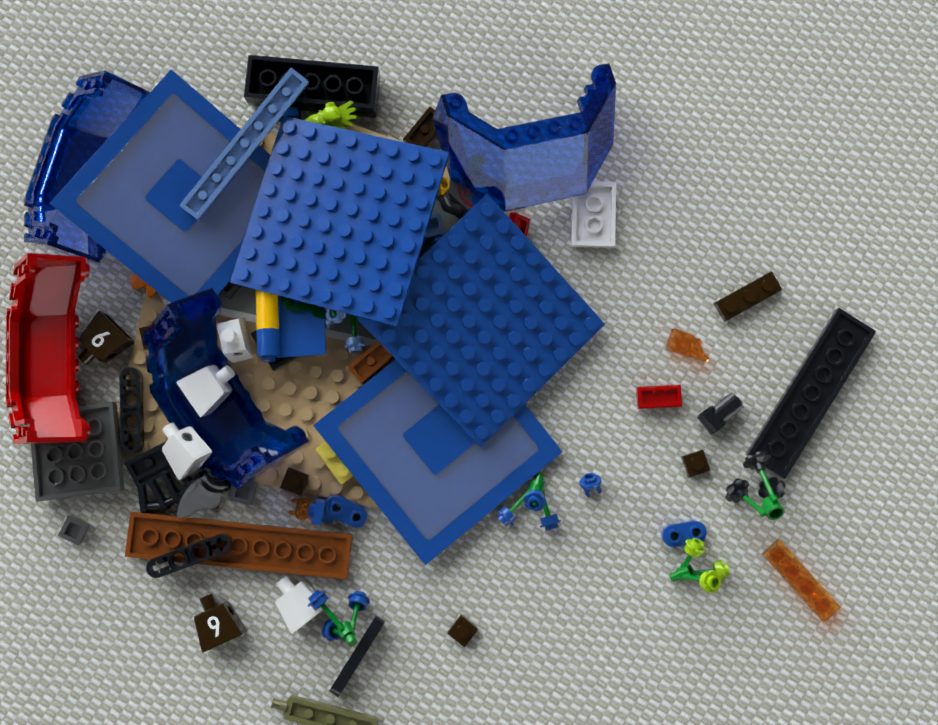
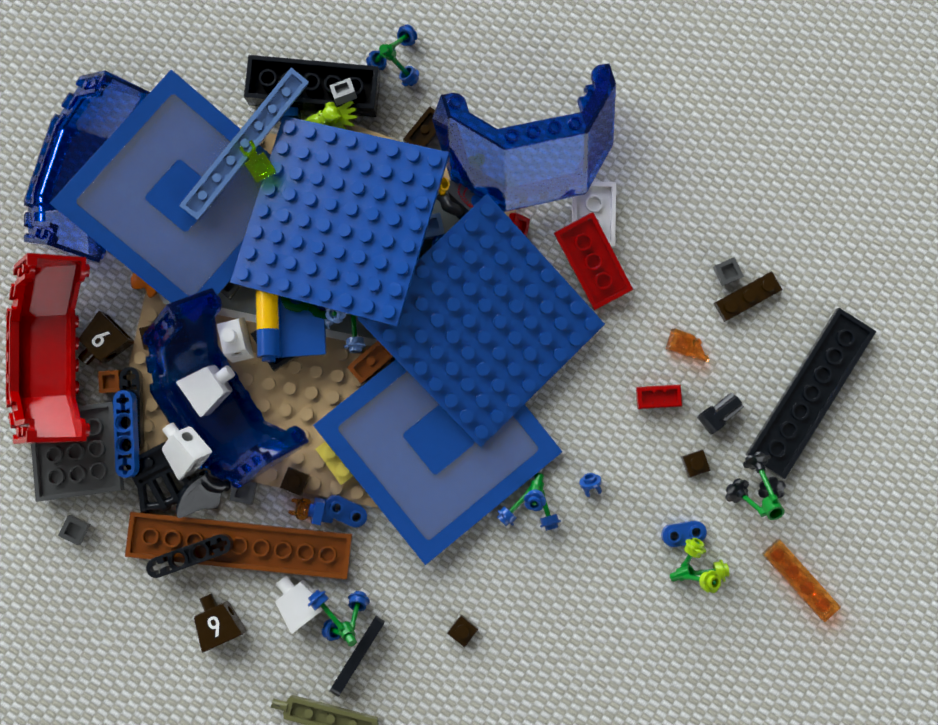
(109, 381): none -> dark orange plate
(130, 433): none -> blue beam
(258, 165): none -> clear neon green plate
(343, 91): none -> dark grey plate
(405, 36): none -> blue plant
(593, 261): none -> red plate
(728, 271): none -> dark grey plate

